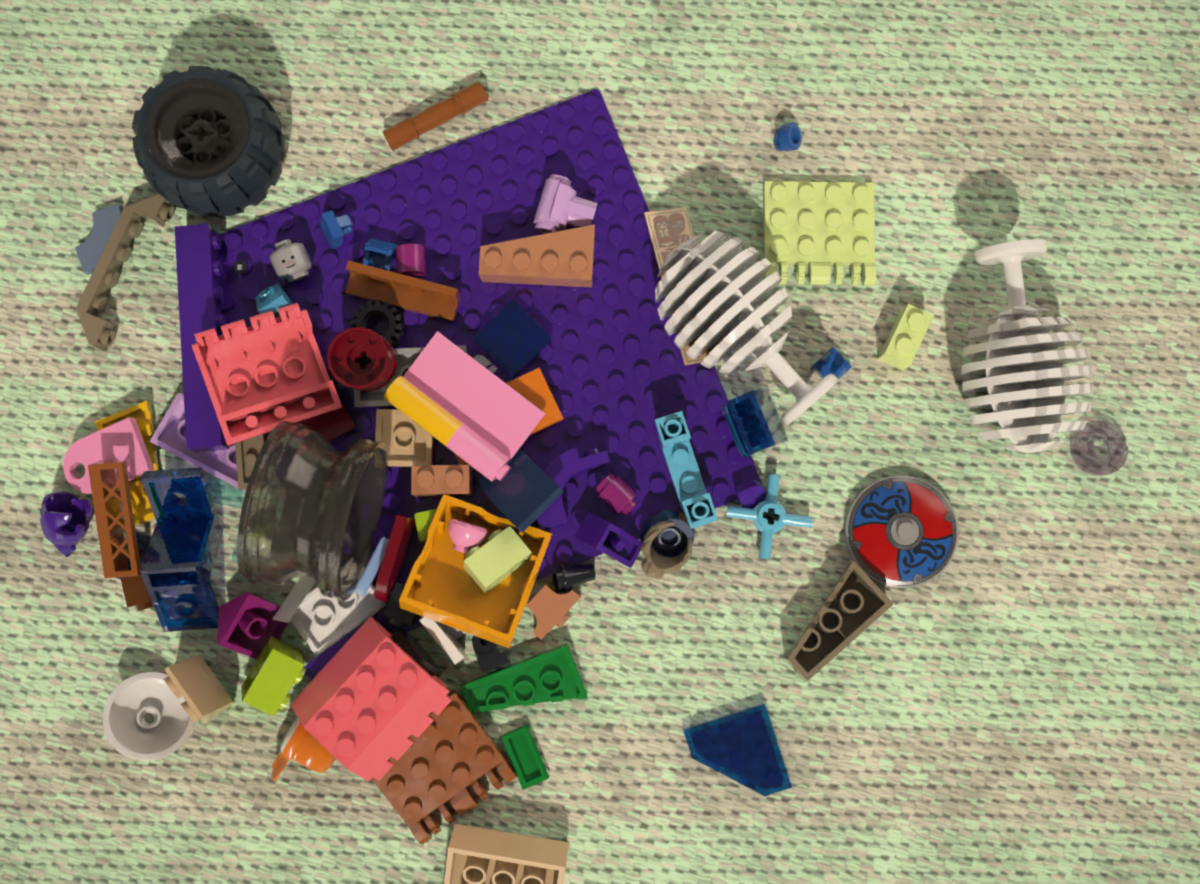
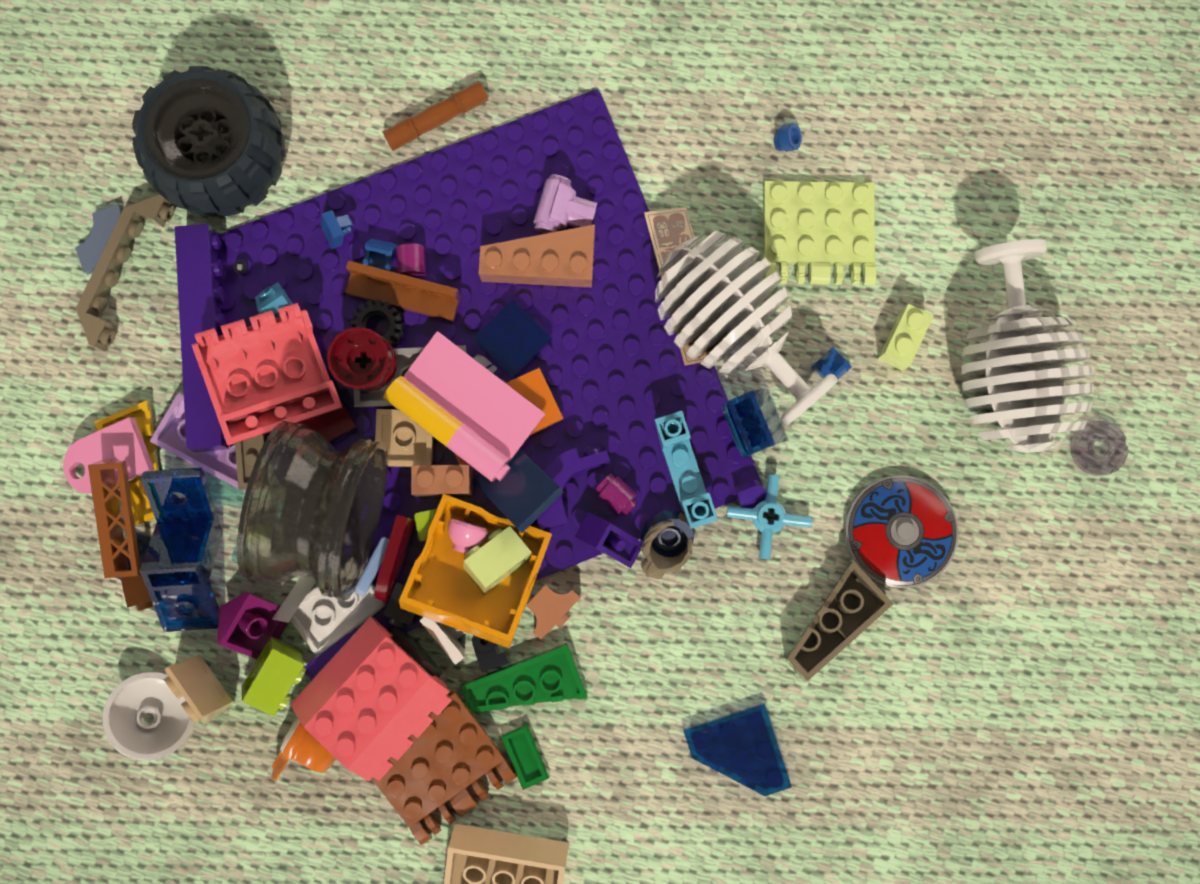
(65, 520): dark purple helmet -> none
(290, 261): light grey head -> none
(571, 576): black cone -> none

